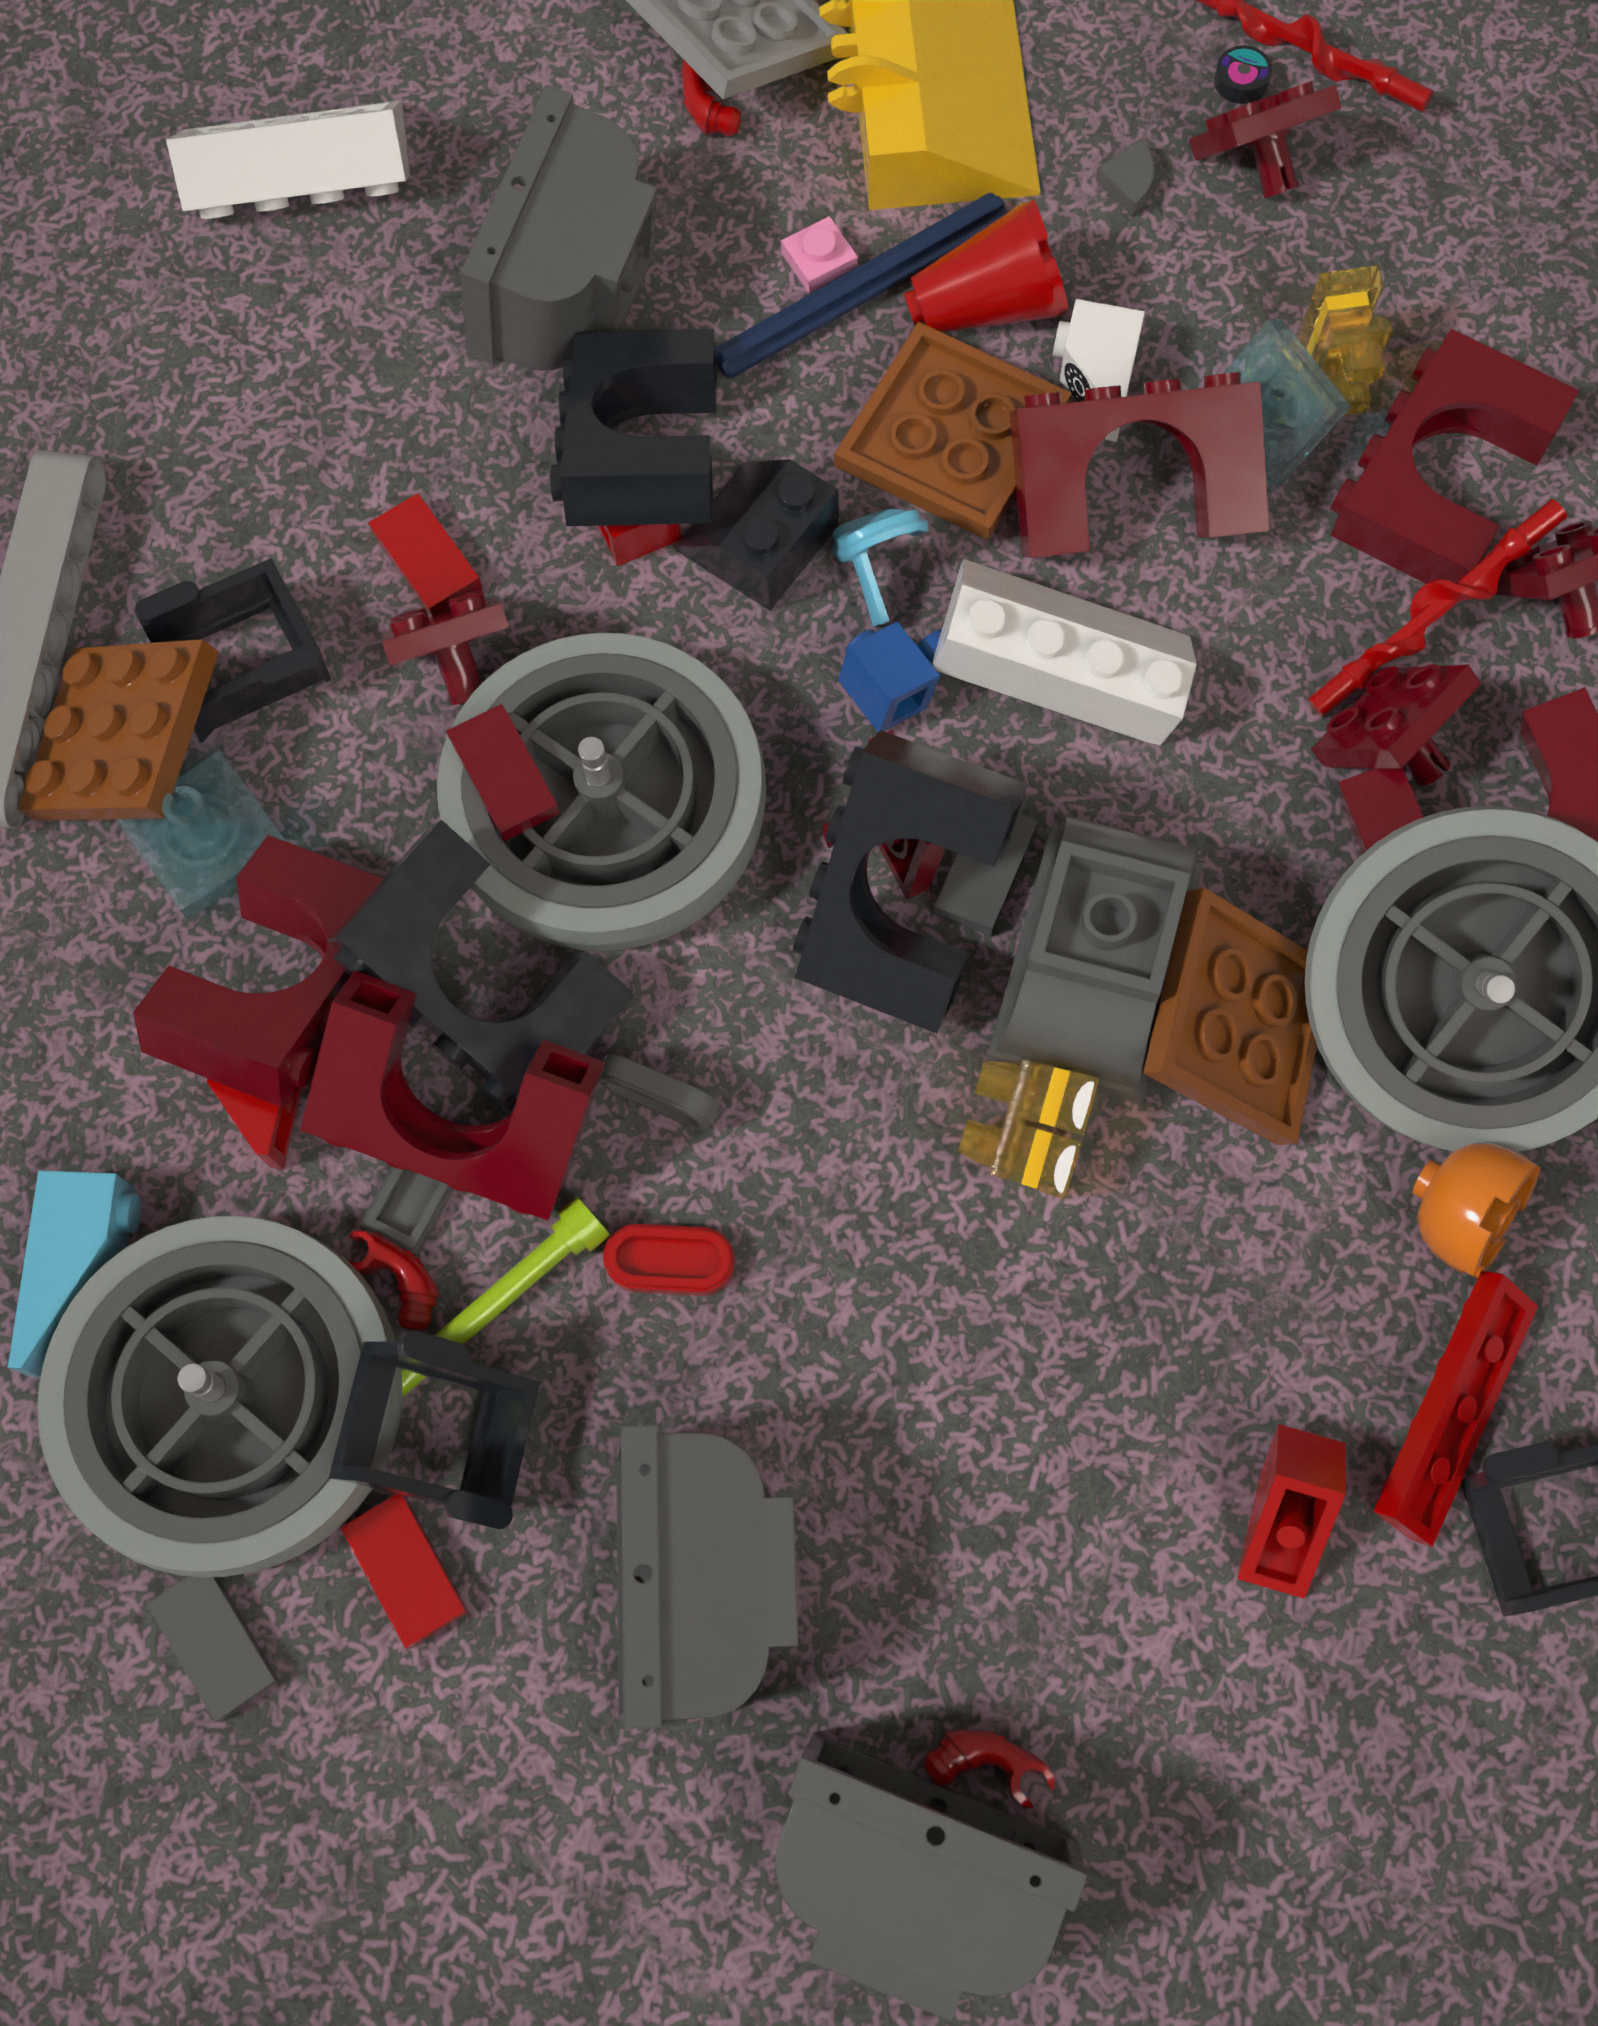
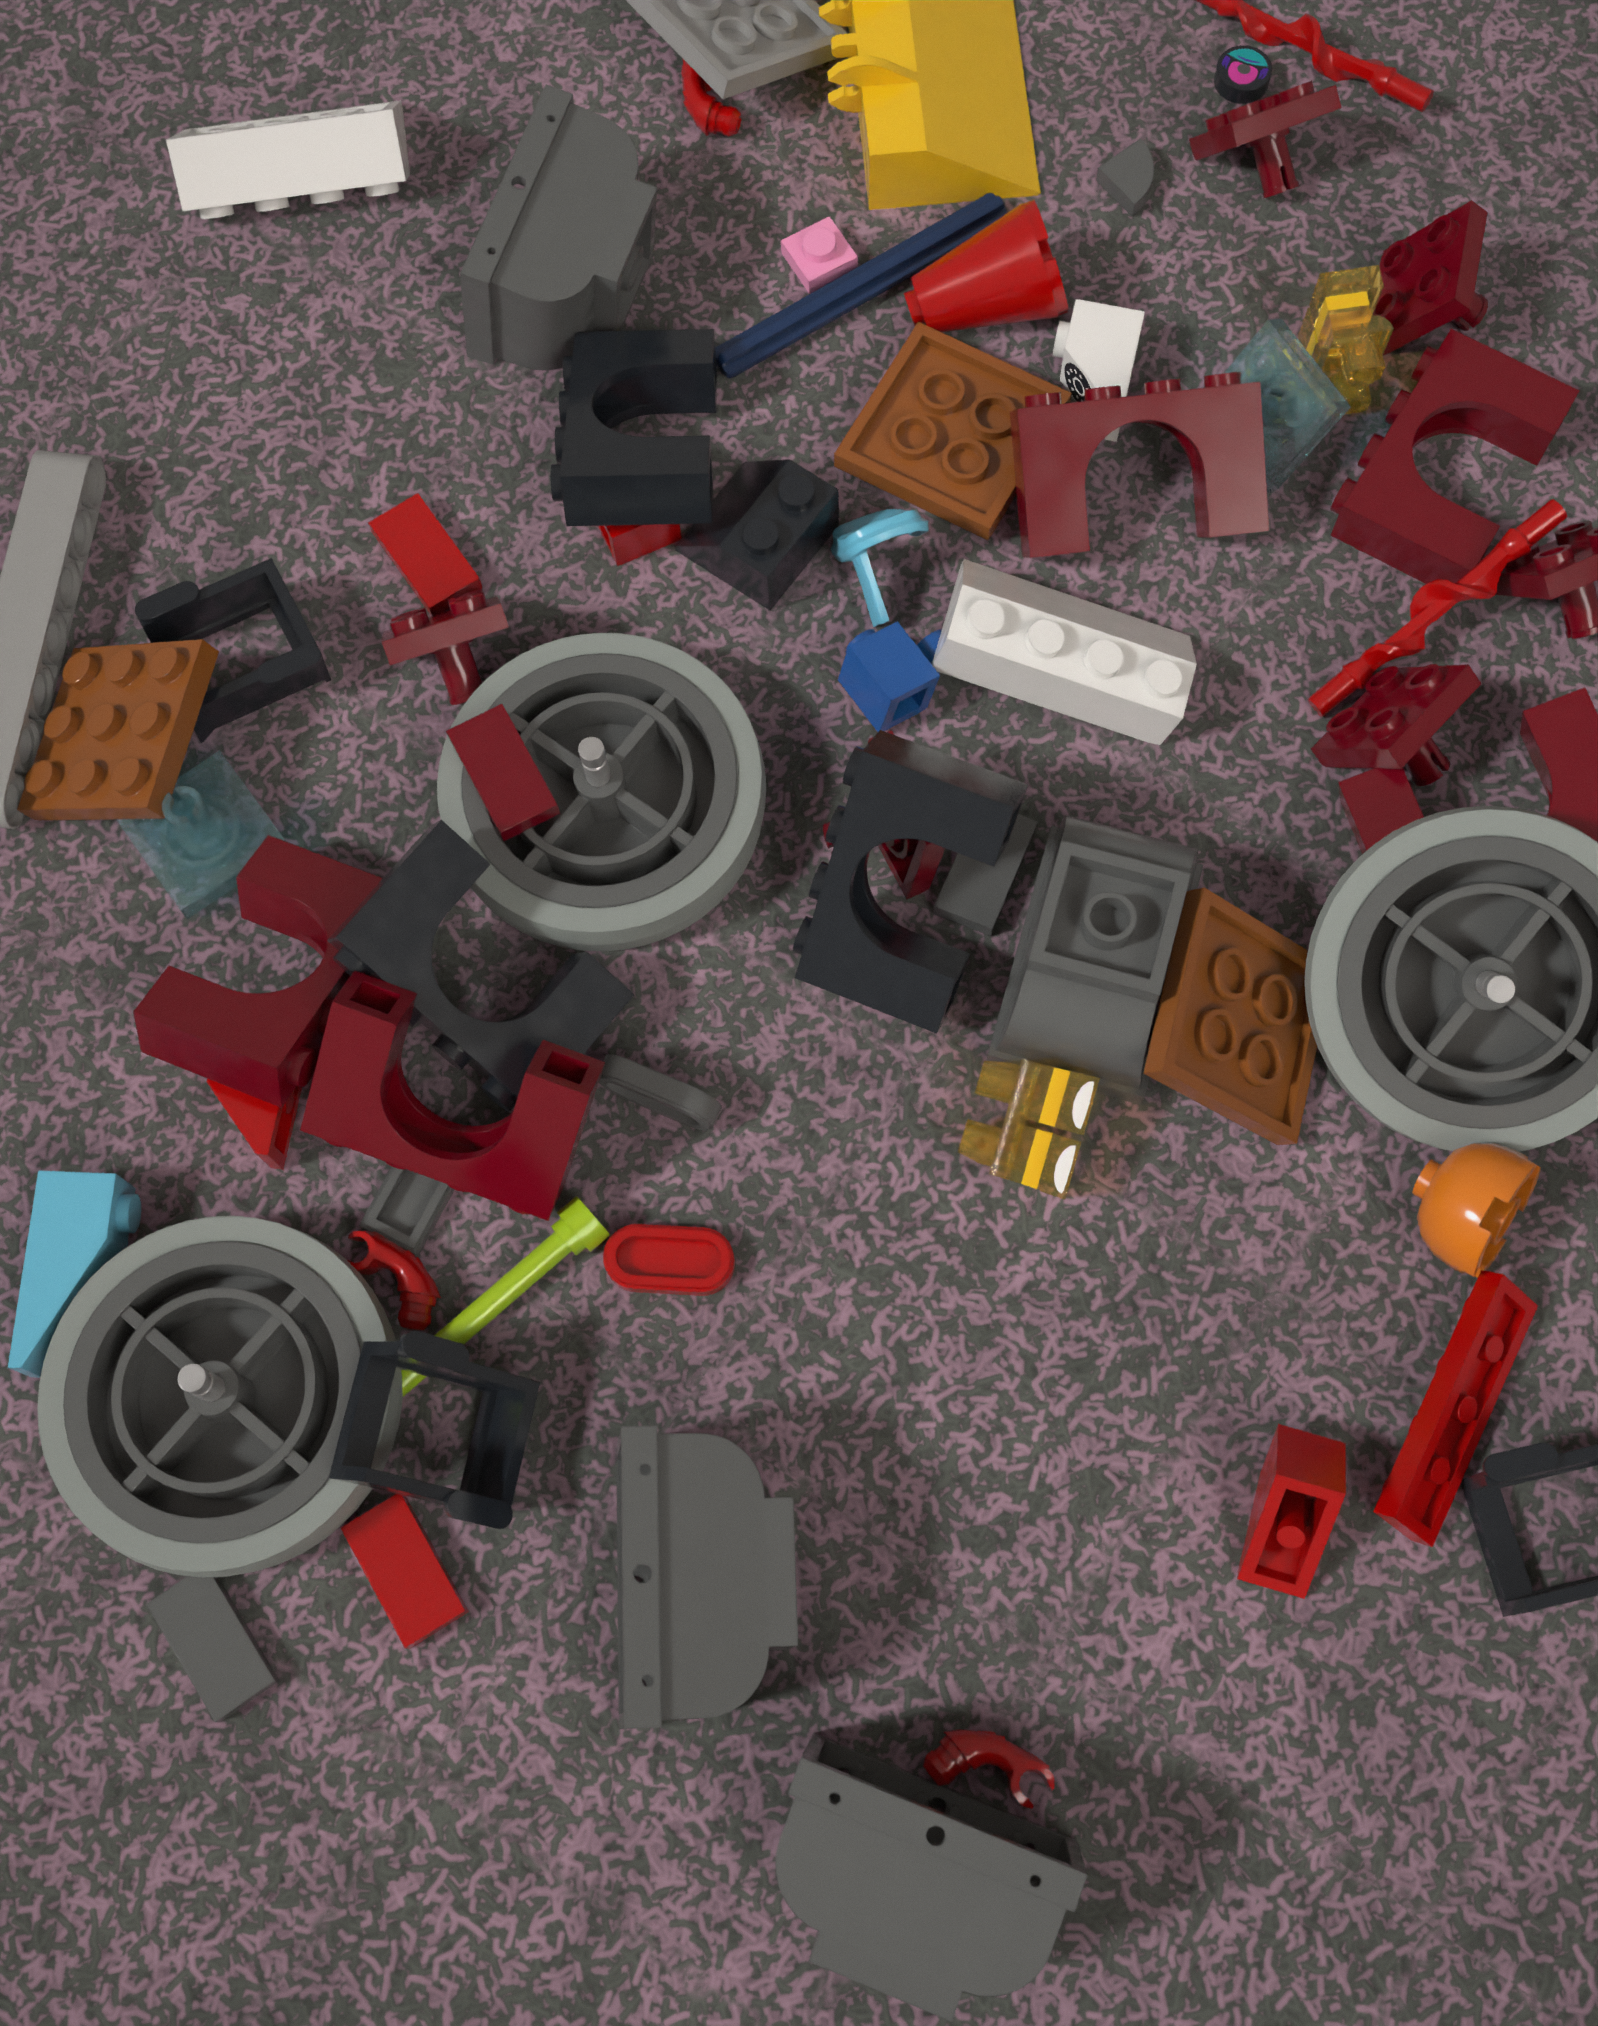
(1434, 277): none -> dark red plate

